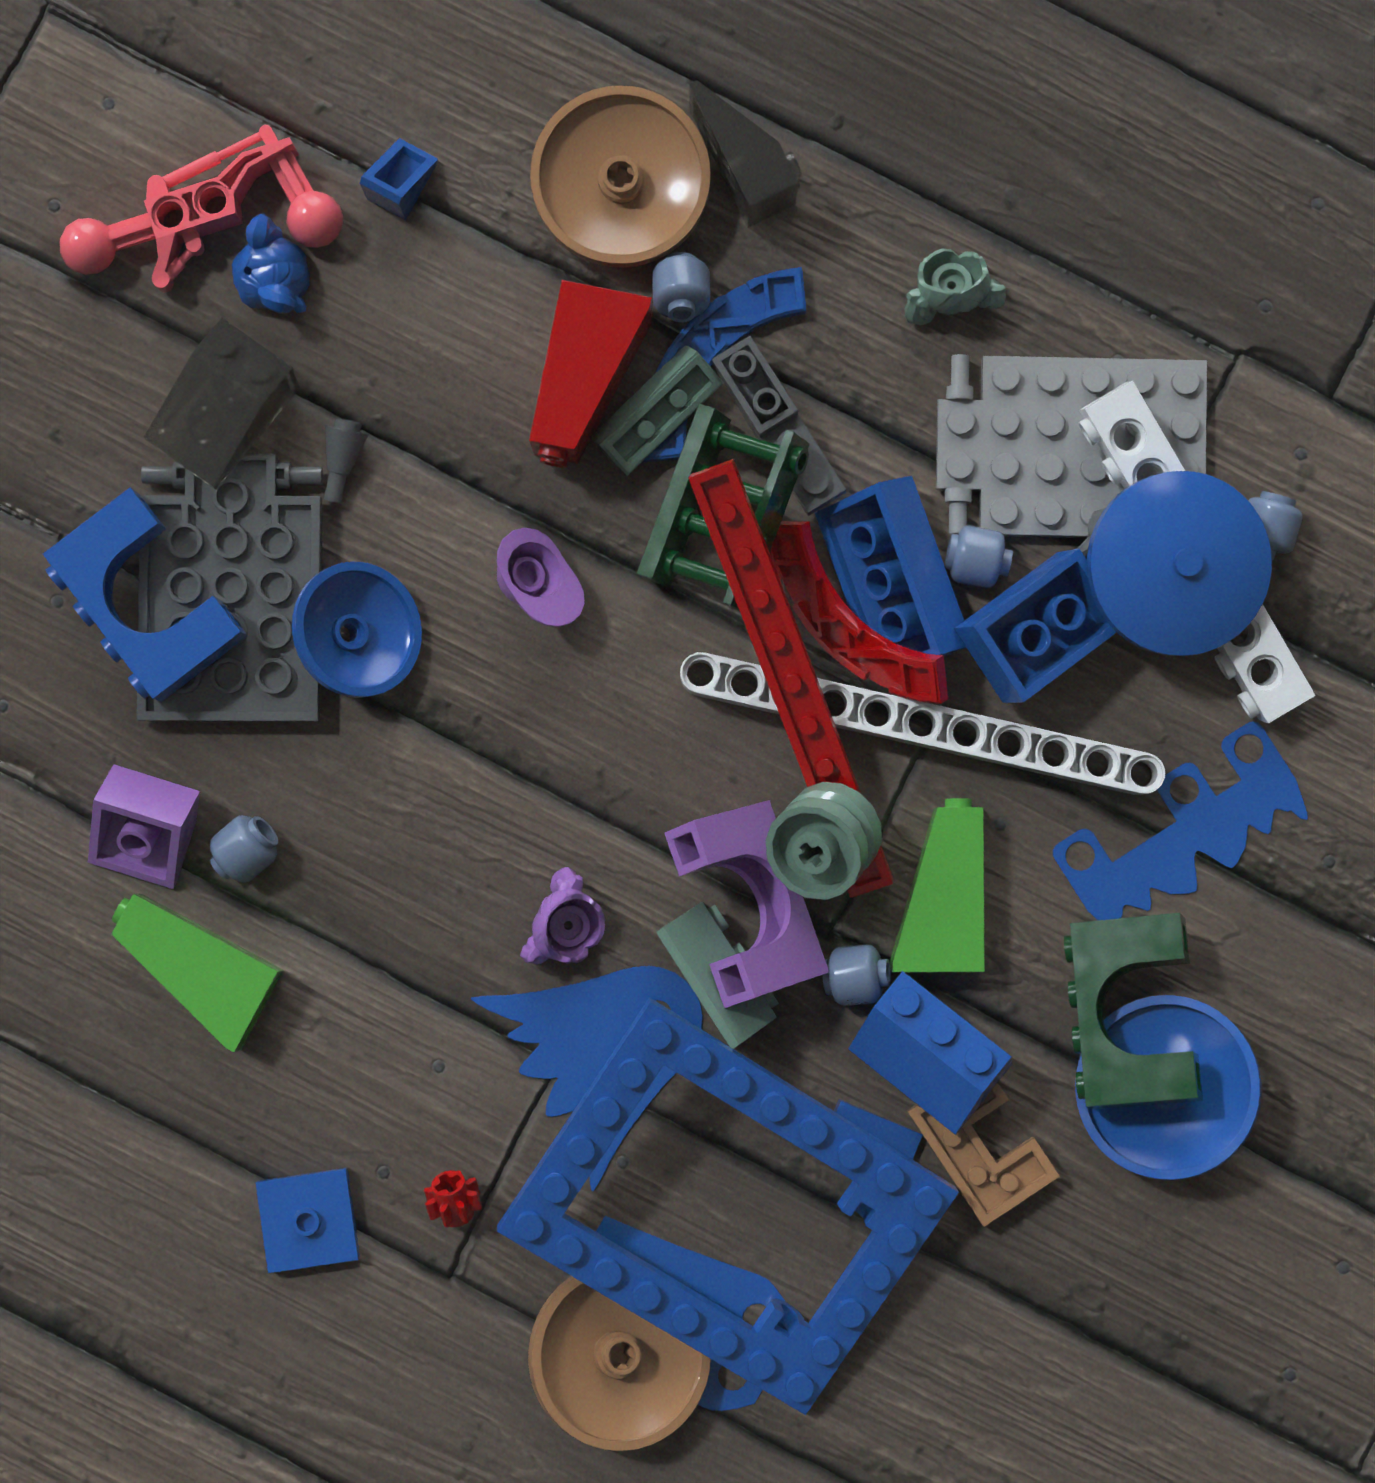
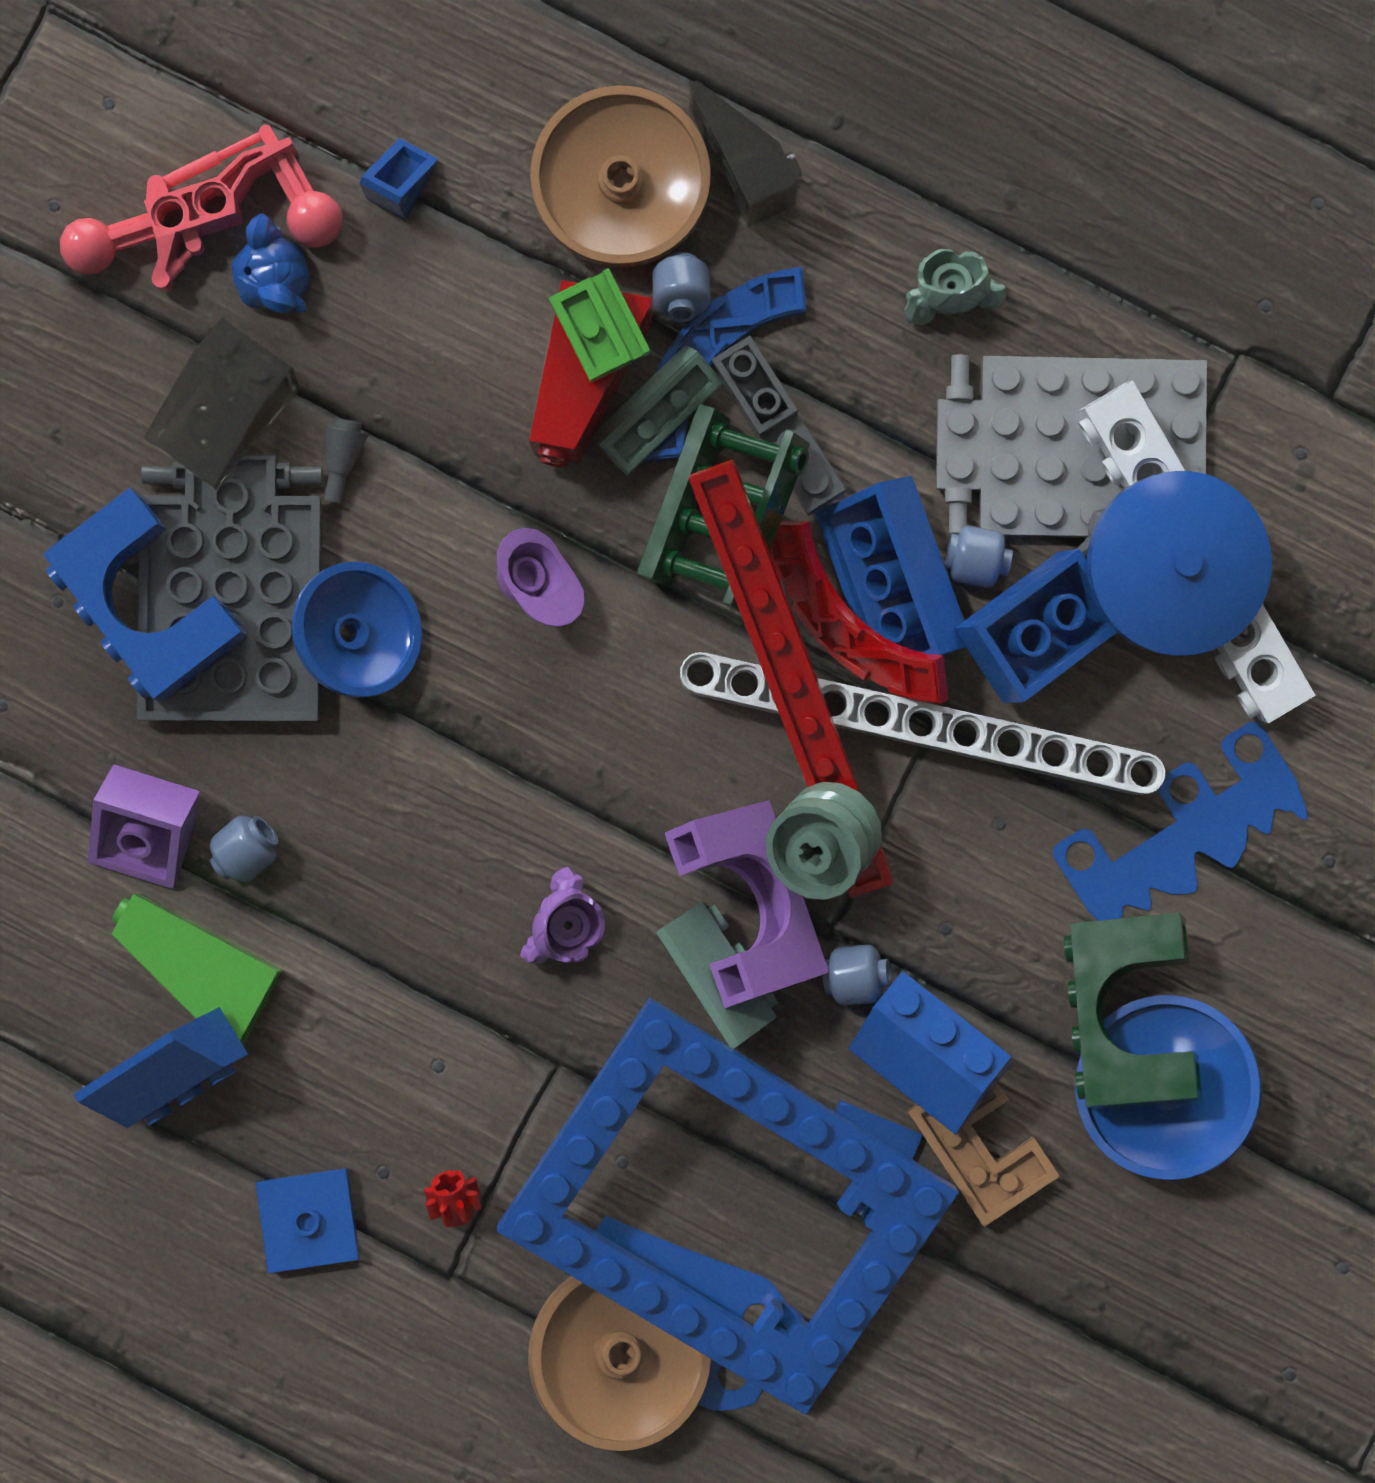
(166, 1072): none -> blue slope
(581, 1029): blue piece -> none
(599, 325): none -> bright green plate
(946, 899): bright green slope -> none
(1279, 519): sand blue head -> none

